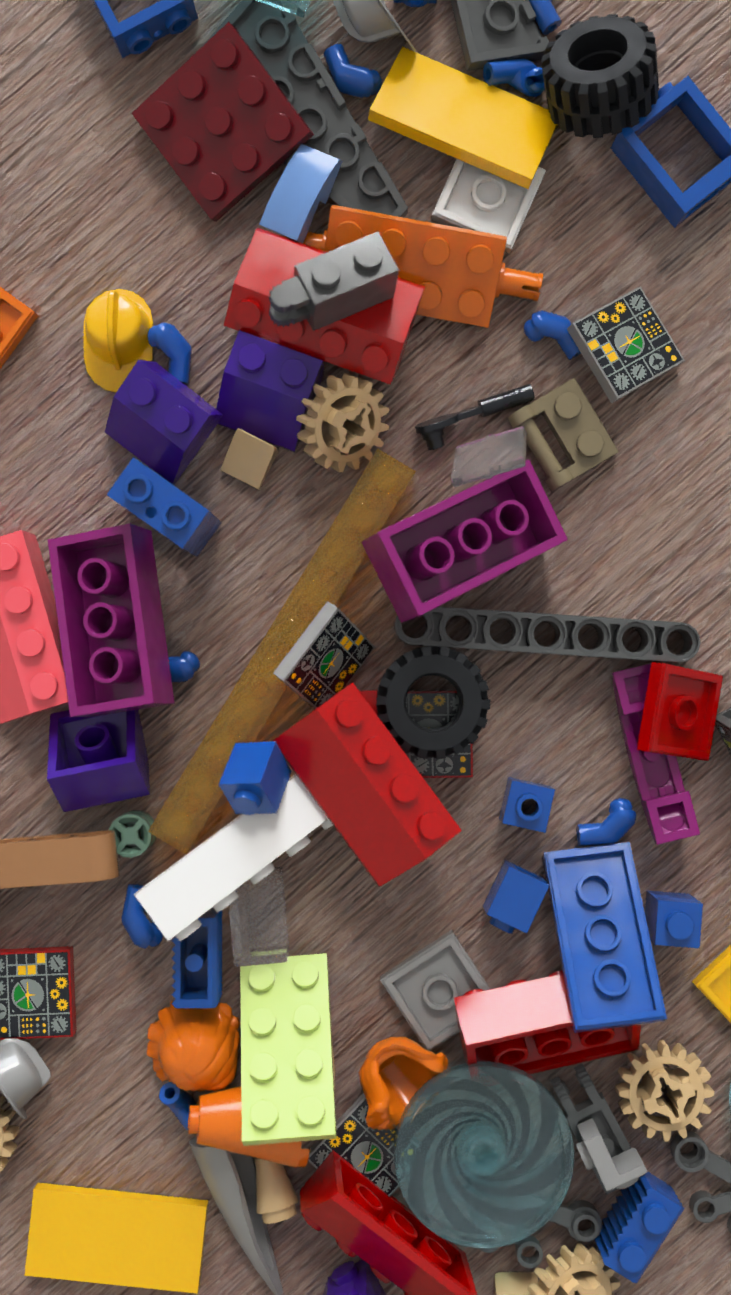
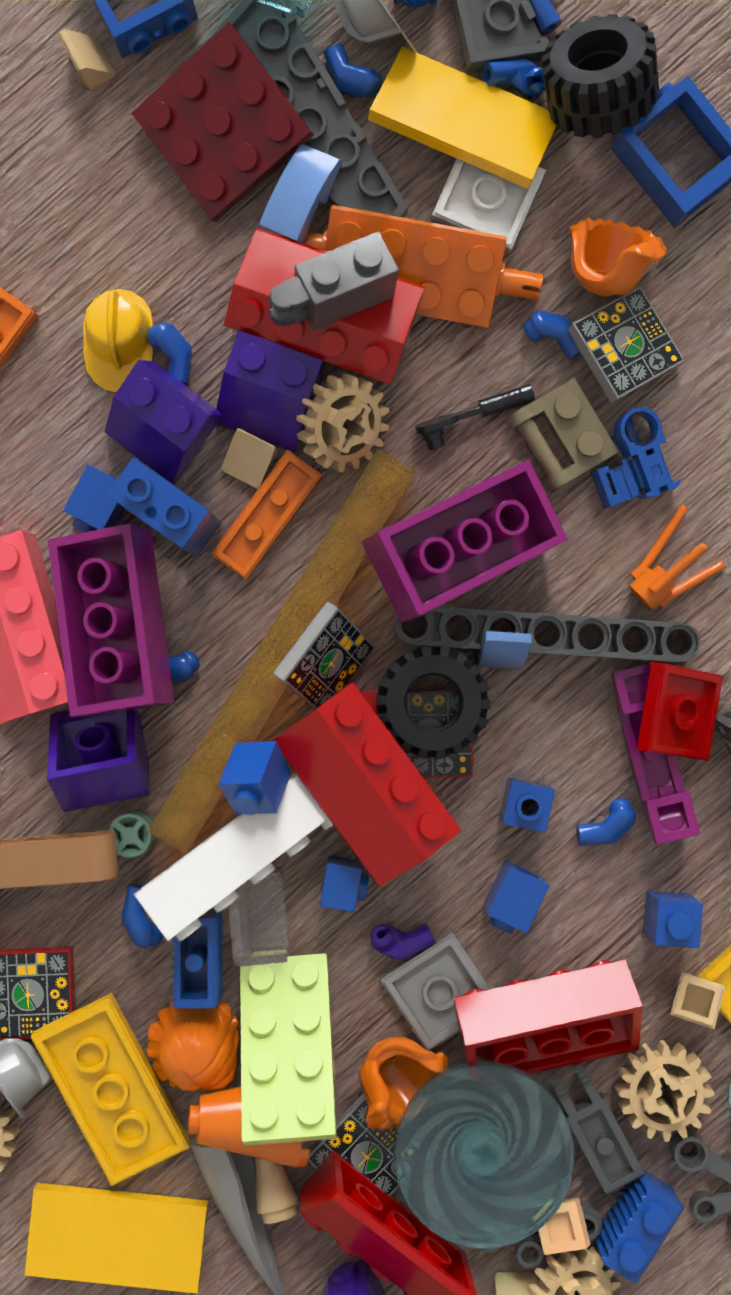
(87, 58): none -> tan slope
(91, 504): none -> blue brick
(111, 1089): none -> yellow tile
(178, 1101): blue arm -> none
(267, 515): none -> orange tile
(343, 884): none -> blue plate
(399, 944): none -> dark purple arm
(489, 456): clear piece -> none
(503, 650): none -> medium blue slope
(565, 1230): none -> light nougat plate
(603, 937): blue tile -> none
(611, 255): none -> orange hair
(614, 1171): light grey bracket -> none
(642, 471): none -> blue piece
(655, 585): none -> orange plant
(697, 1000): none -> tan slope

